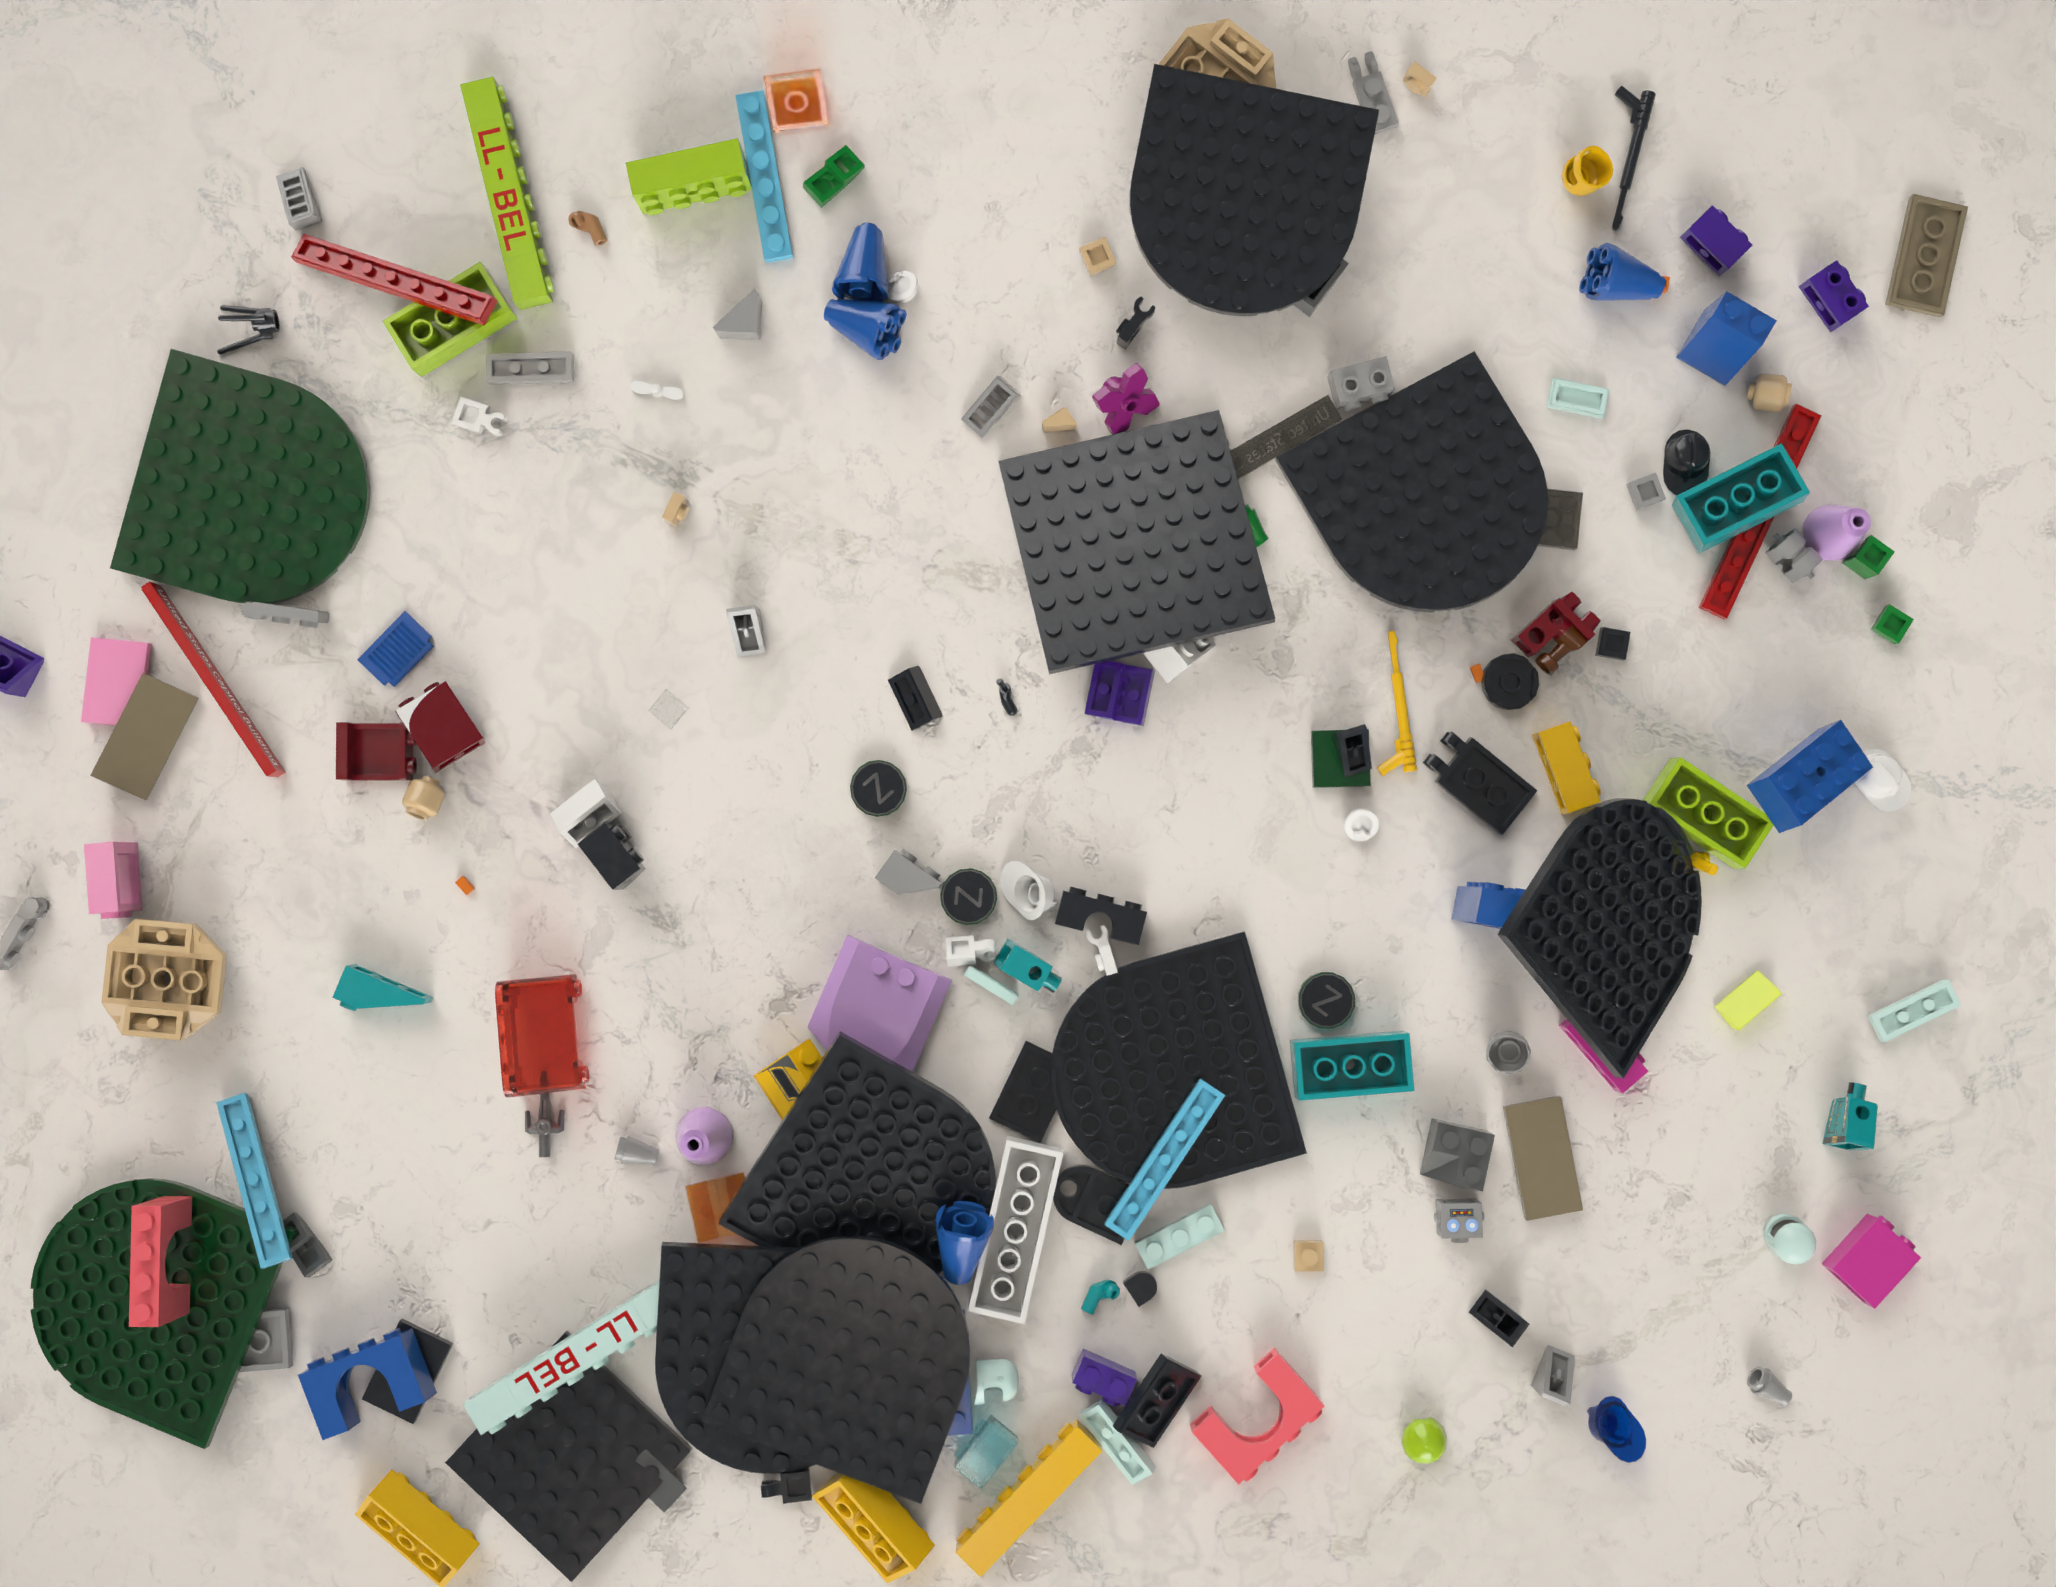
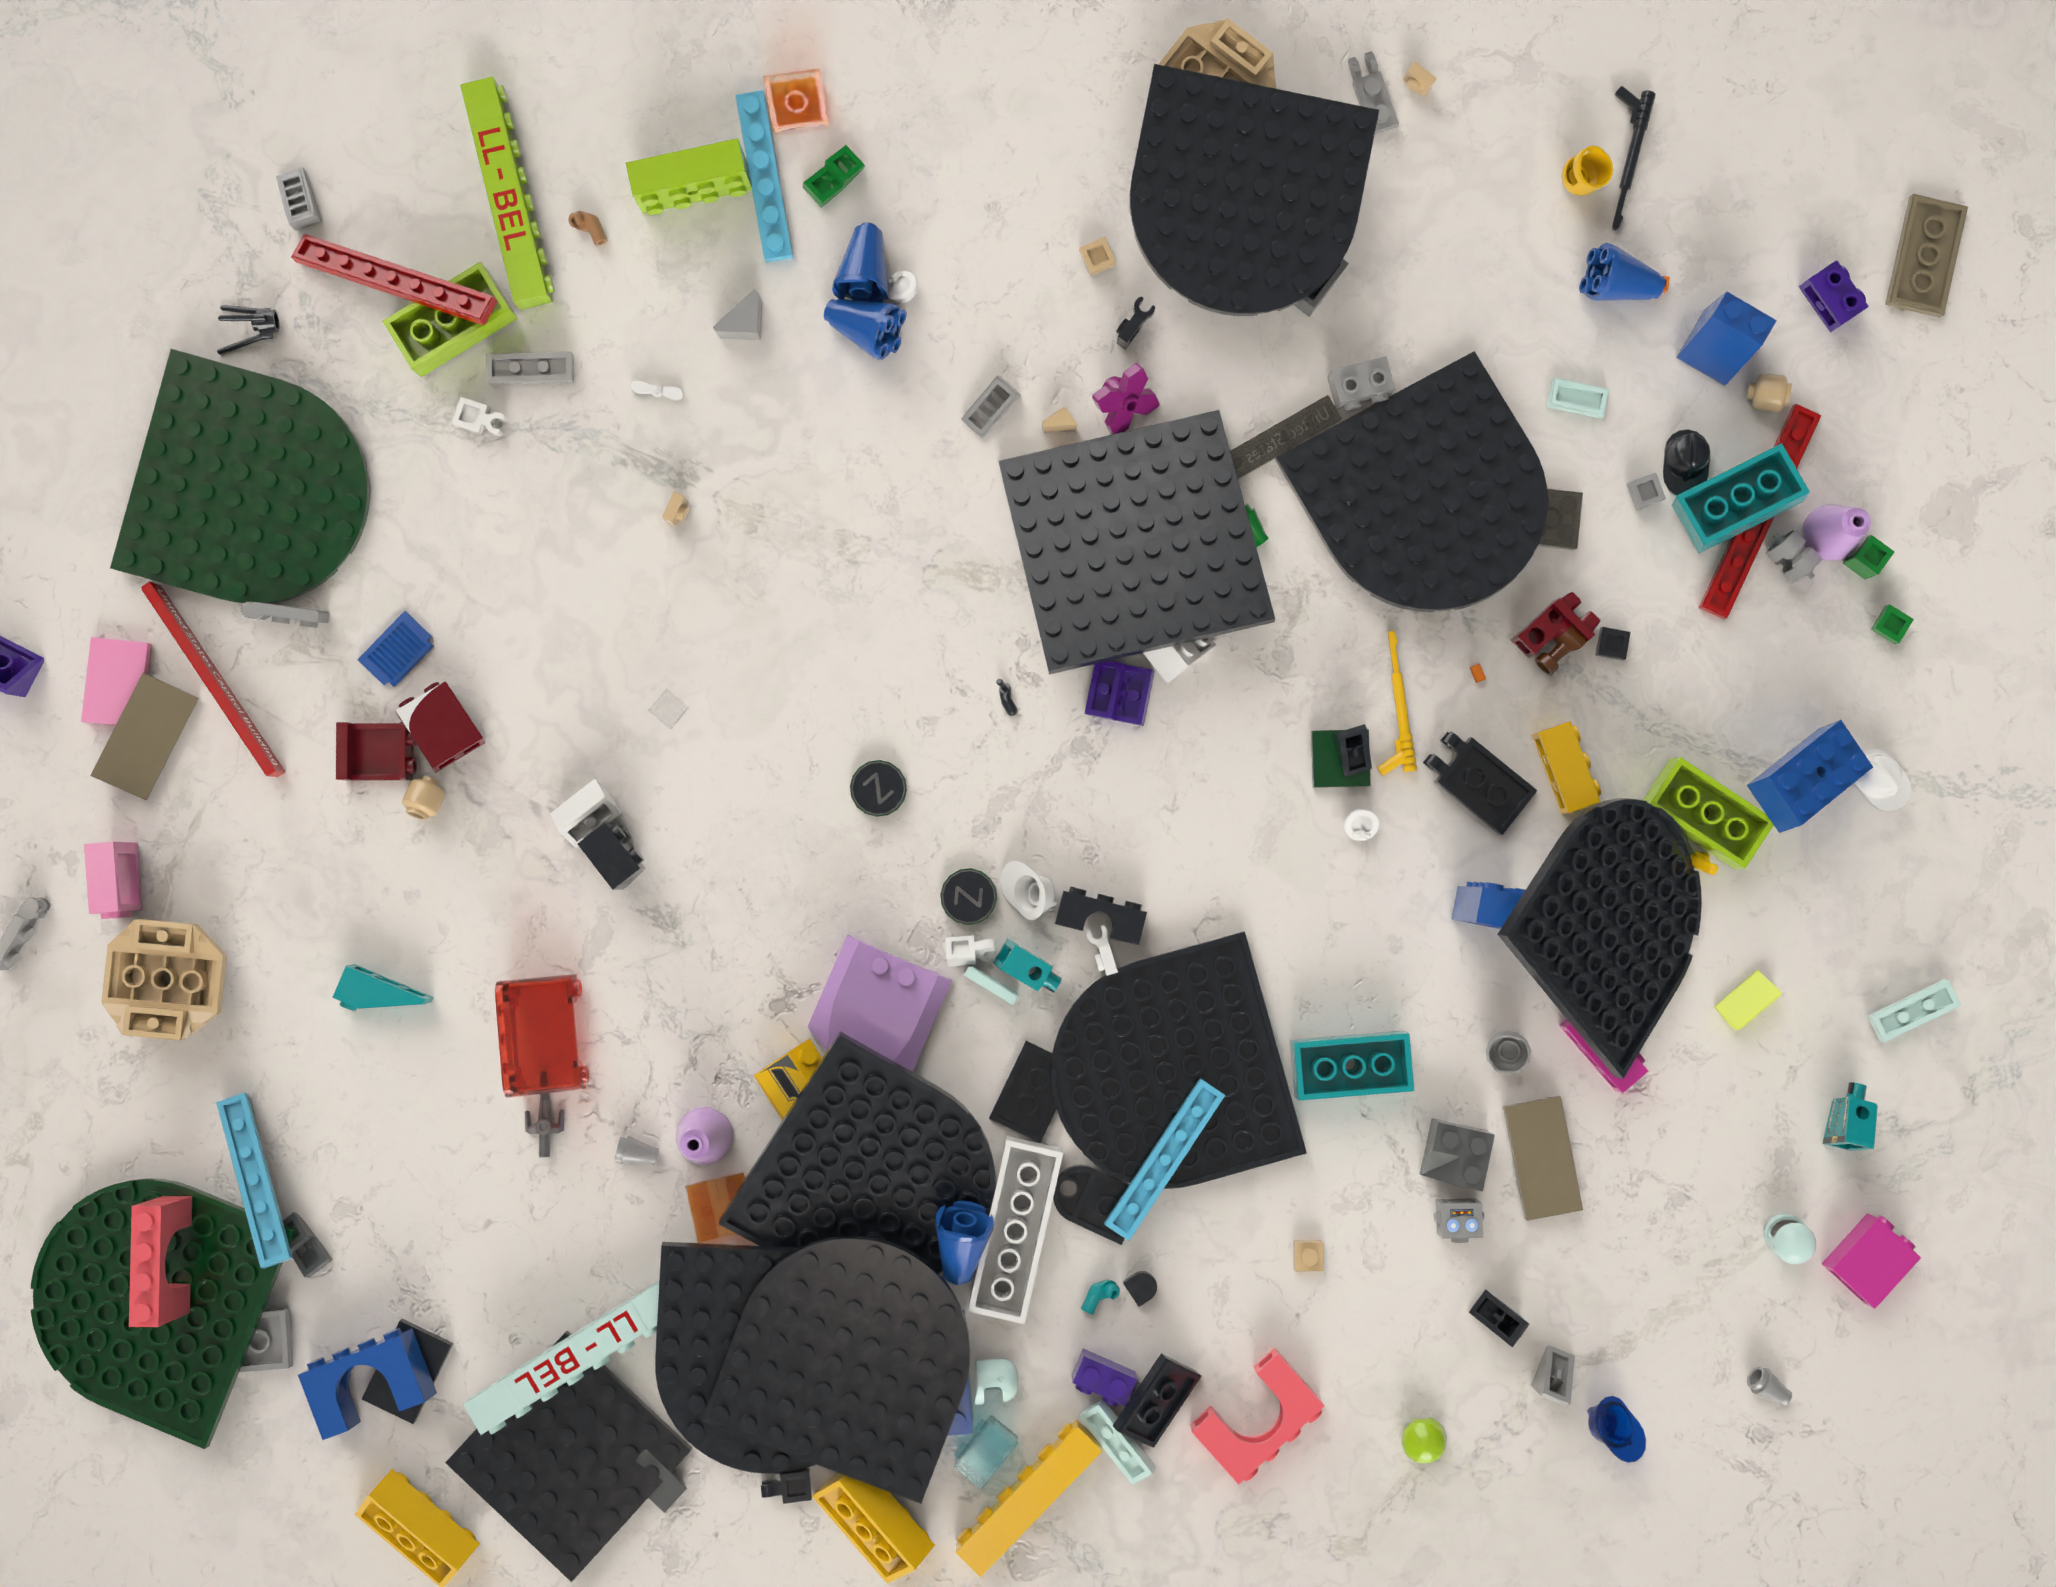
(465, 885): orange piece -> none
(746, 630): light grey slope -> none
(905, 876): light grey slope -> none
(915, 697): black slope -> none
(1179, 1236): light aqua plate -> none
(1326, 1000): black tile -> none
(1510, 681): black tile -> none
(1716, 240): dark purple brick -> none

